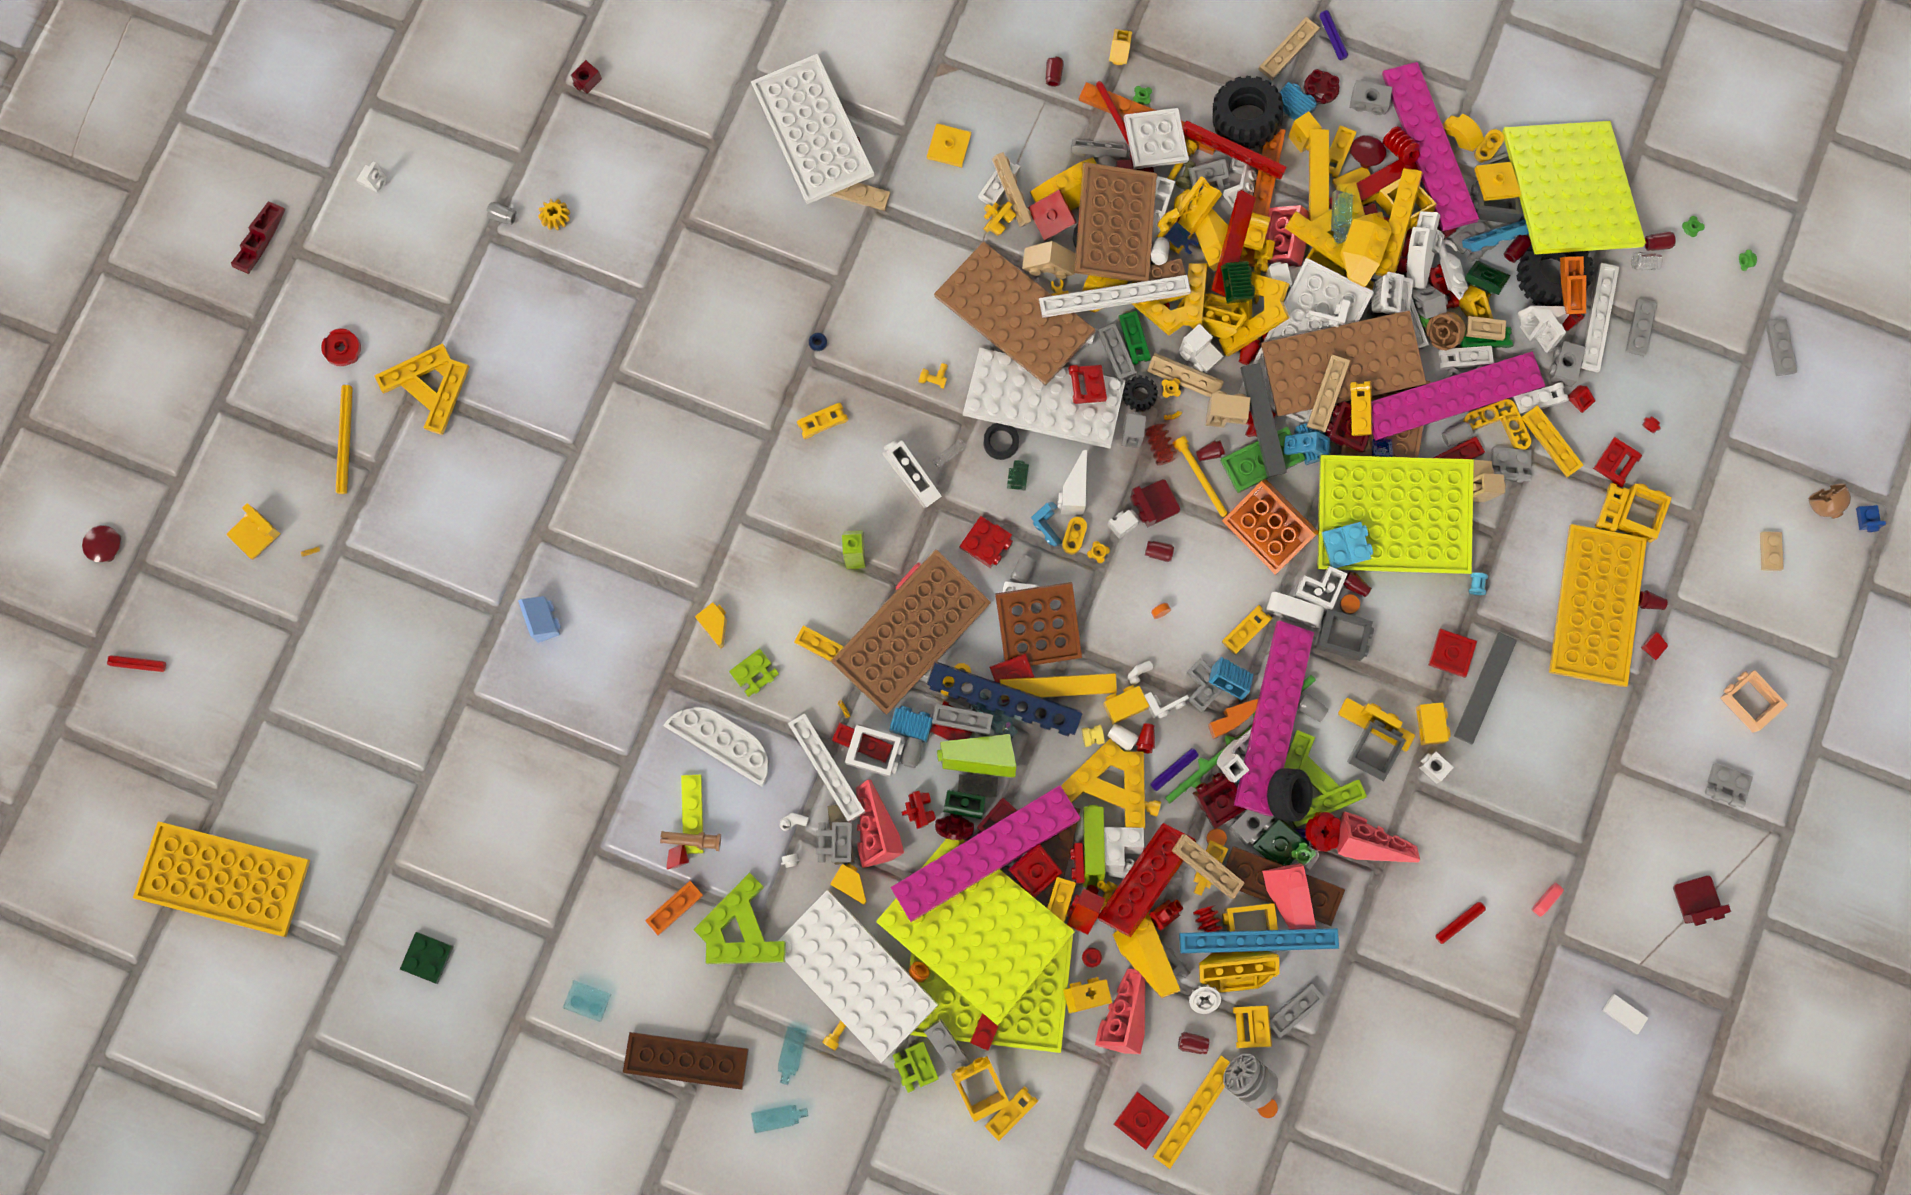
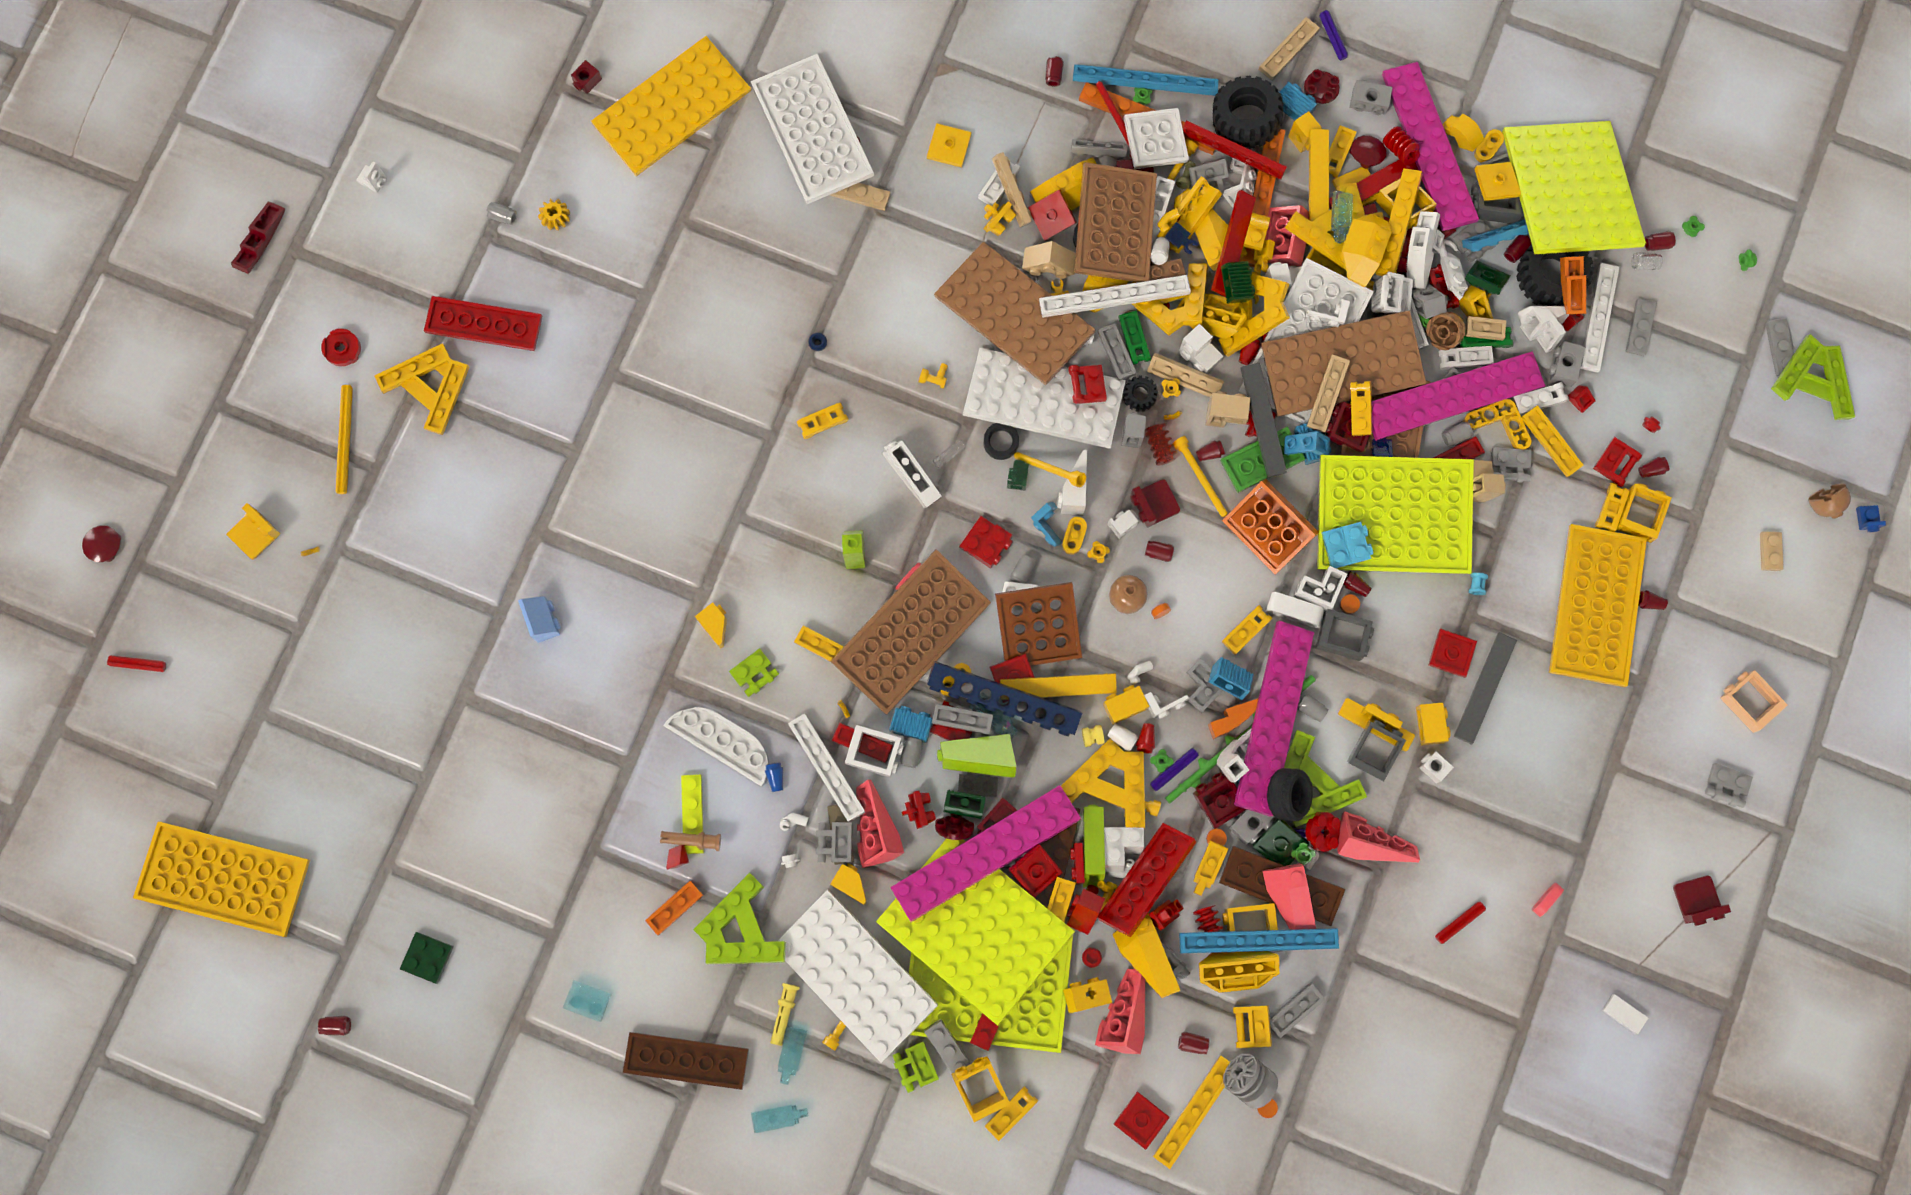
(334, 1025): none -> dark red piece
(483, 323): none -> red plate
(671, 105): none -> yellow plate
(774, 774): none -> blue cone
(786, 1003): none -> light yellow pin
(919, 971): orange tile -> none
(1076, 478): none -> yellow piece
(1120, 47): yellow slope -> none
(1128, 594): none -> medium nougat cylinder
(1145, 80): none -> dark azure tile
(1156, 761): none -> bright green plate
(1205, 1006): white gear -> none
(1208, 866): tan plate -> none
(1655, 645): red slope -> none
(1656, 467): none -> dark red cone
(1832, 389): none -> lime plate

